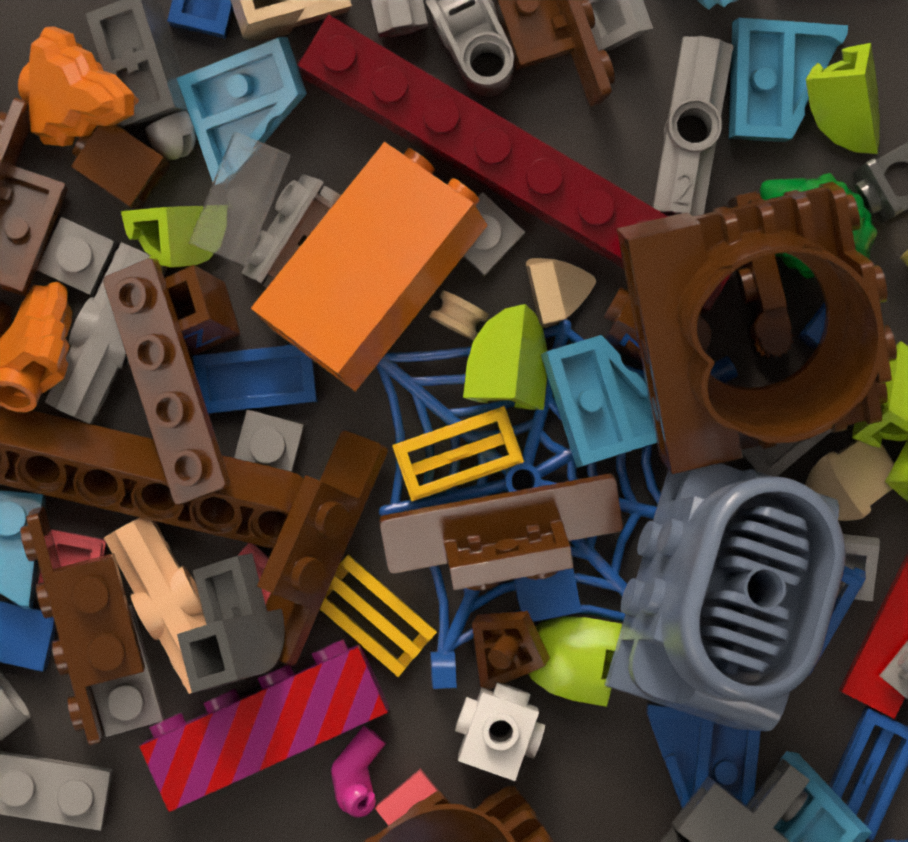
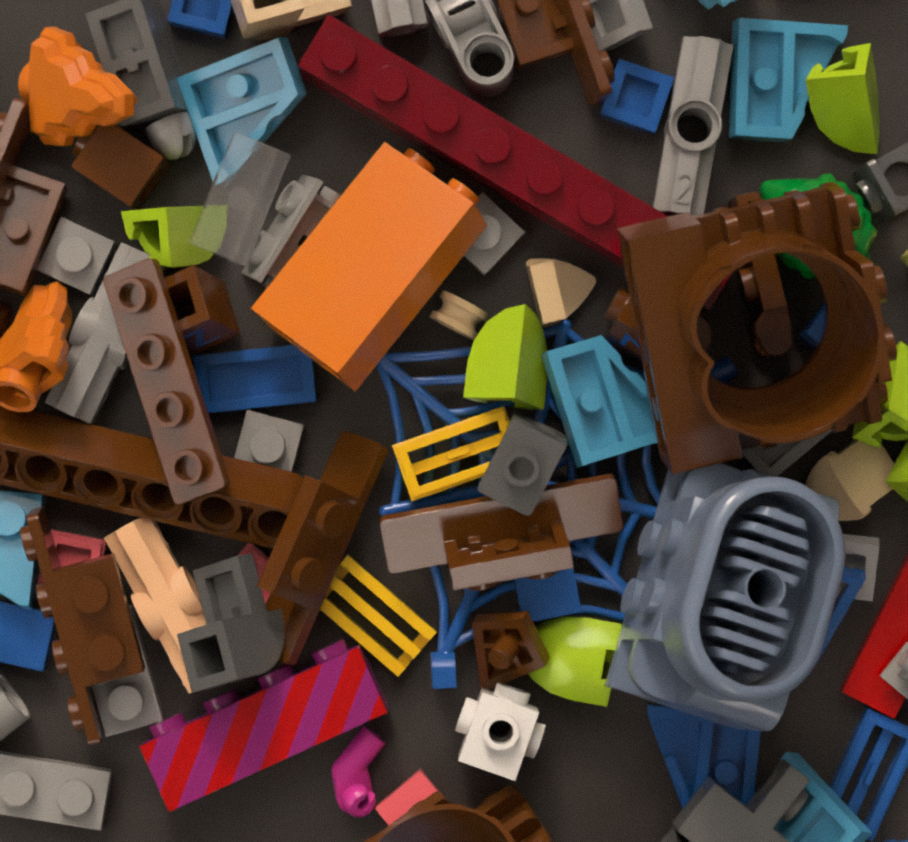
(523, 463): none -> dark grey bracket
(636, 97): none -> blue tile

